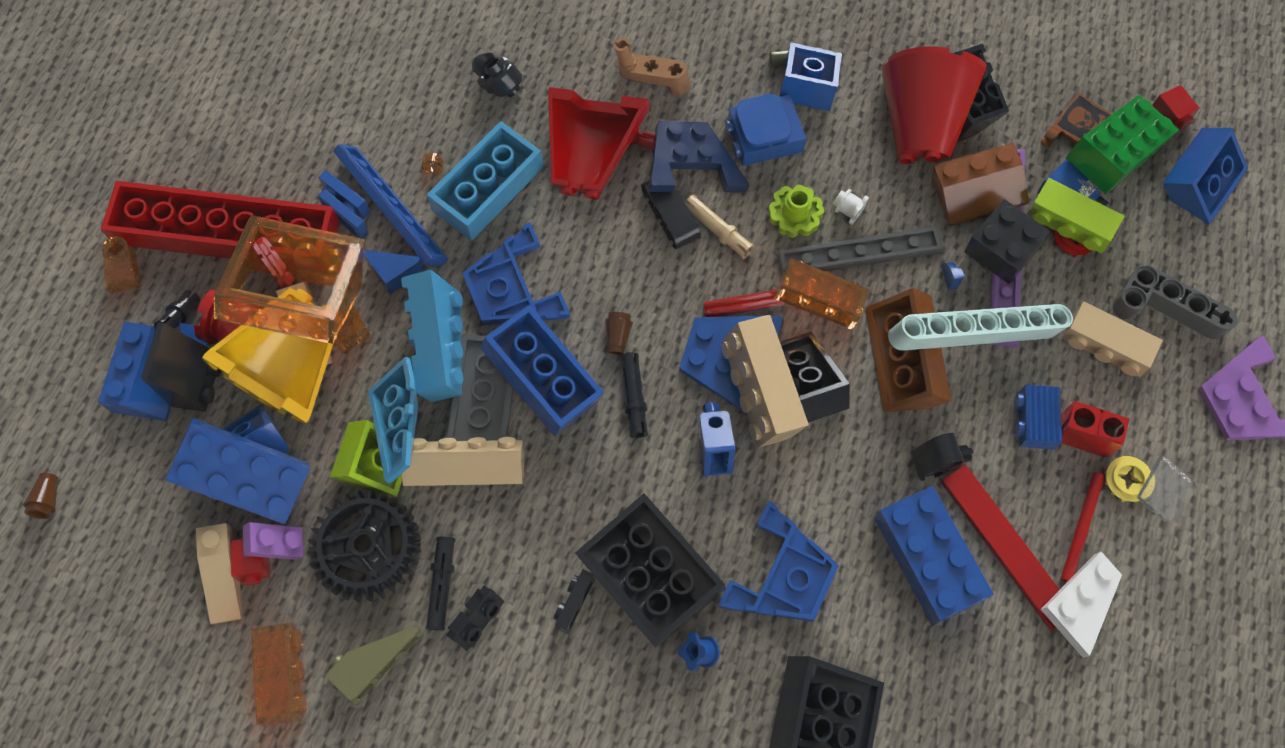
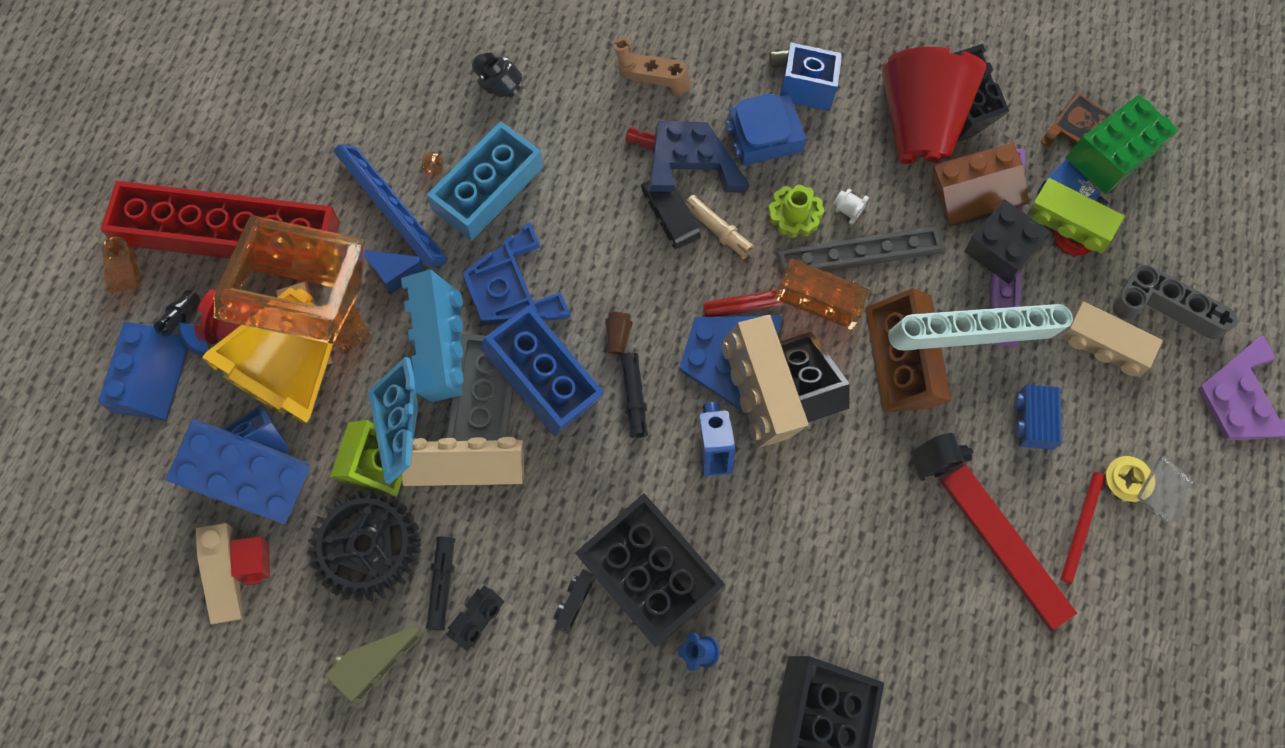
(42, 497): reddish brown cone -> none
(178, 370): black slope -> none
(272, 262): red axle -> none
(272, 541): medium lavender plate -> none
(278, 674): clear orange brick -> none
(344, 194): blue plate -> none
(345, 215): blue tile -> none
(589, 139): red cone -> none
(795, 580): blue wing -> none
(933, 555): blue brick -> none
(952, 275): blue tile -> none
(1084, 602): white wing -> none
(1085, 438): red piece -> none
(1177, 106): red brick -> none
(1206, 173): blue slope -> none

